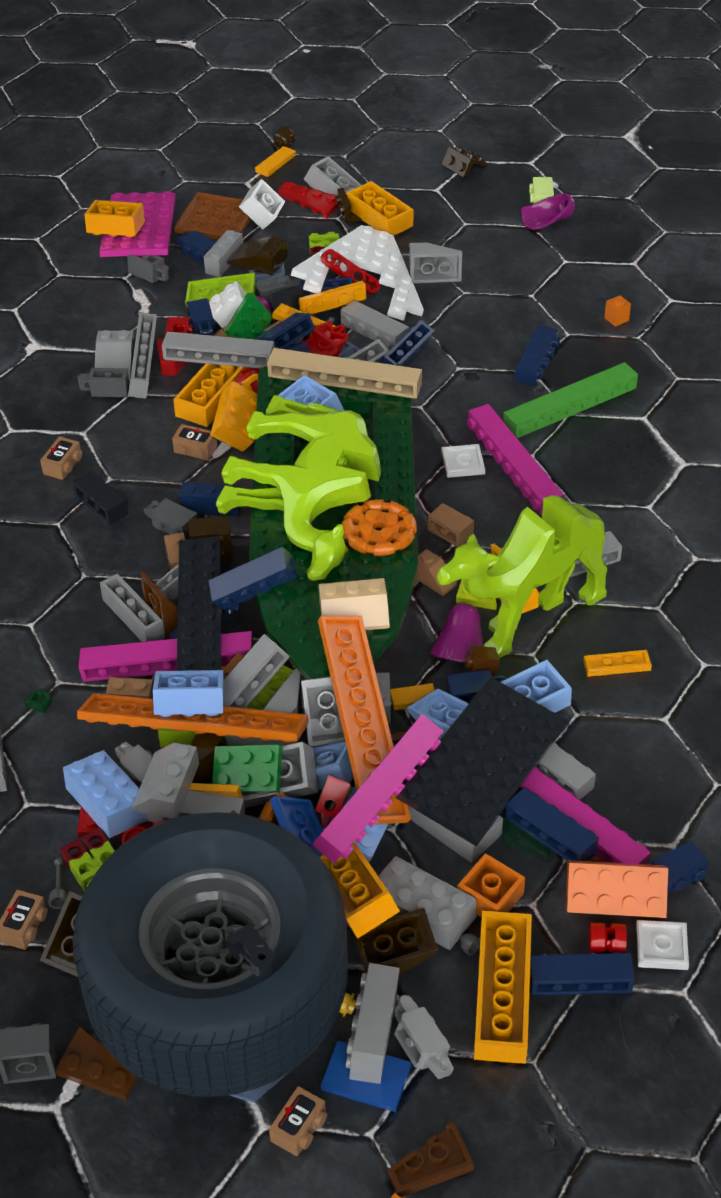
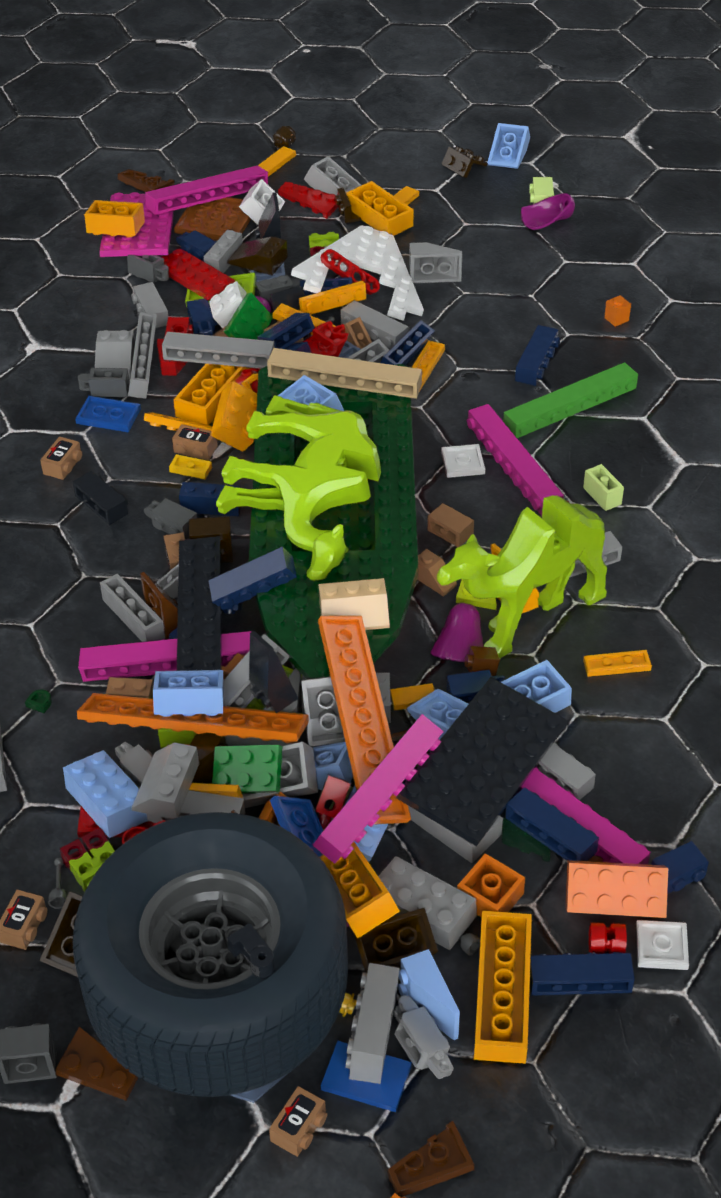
(108, 413): none -> blue tile
(142, 182): none -> reddish brown wing
(149, 301): none -> light grey brick
(171, 422): none -> light orange plate
(190, 466): none -> yellow plate
(196, 274): none -> red plate
(204, 190): none -> dark pink brick
(268, 676): none -> black slope
(270, 220): none -> black slope
(357, 333): none -> medium nougat slope
(378, 541): orange plate -> none
(407, 195): none -> light orange tile
(426, 987): none -> light blue slope
(428, 359): none -> light orange plate
(509, 145): none -> light blue slope
(603, 487): none -> yellowish green brick

